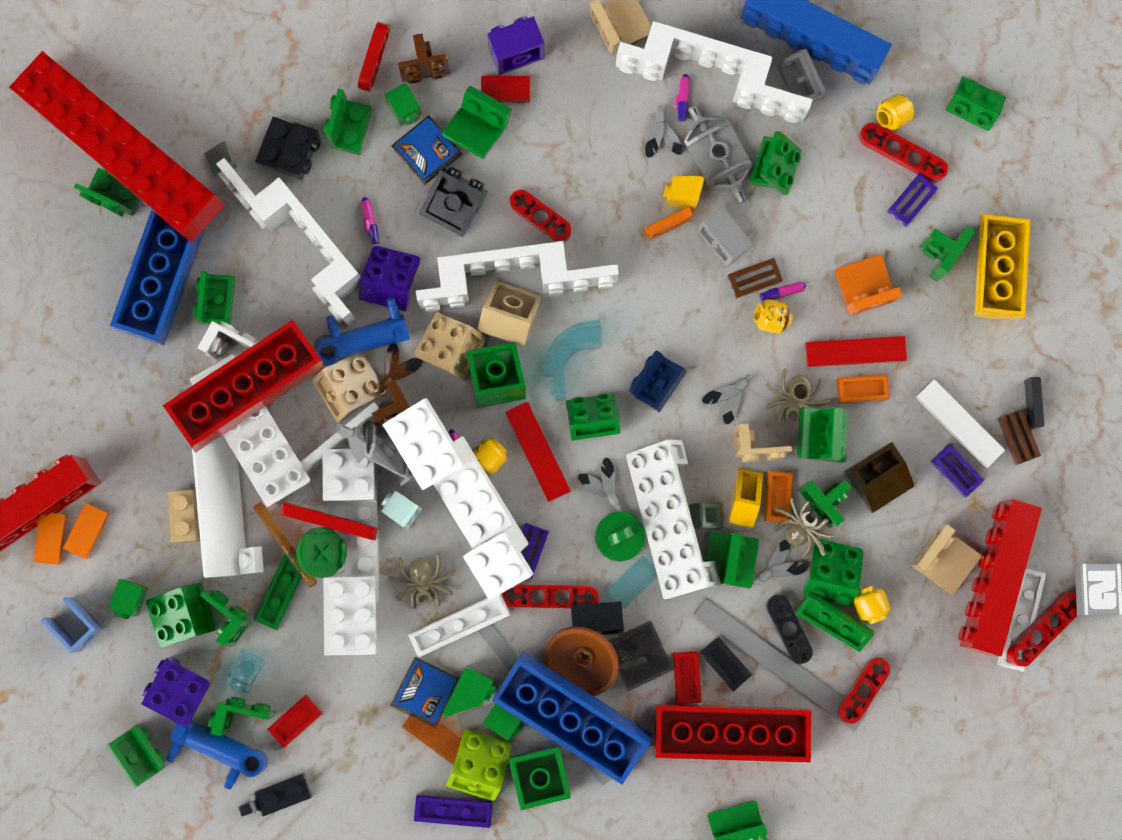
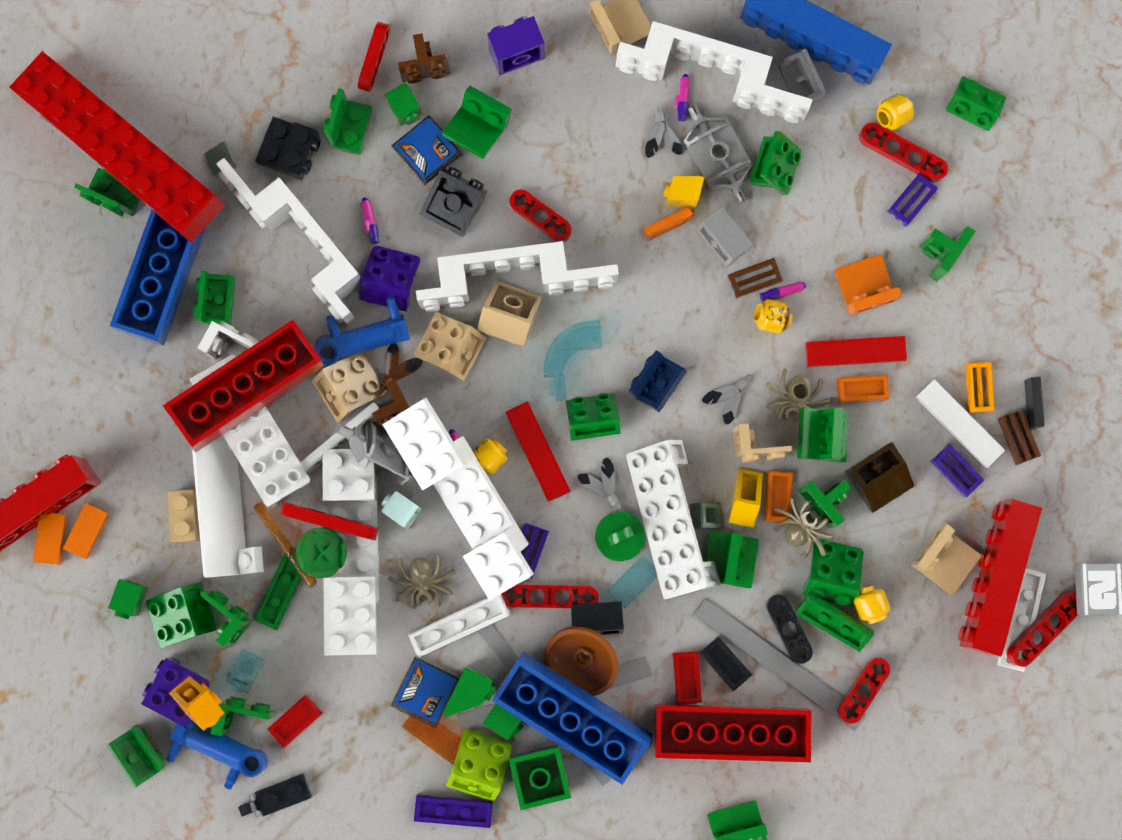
(73, 646): medium blue piece -> none
(198, 702): none -> light orange brick
(496, 375): green slope -> none
(507, 88): red tile -> none
(640, 656): clear smoke slope -> none
(777, 568): light grey piece -> none
(979, 390): none -> light orange tile
(1002, 267): yellow brick -> none

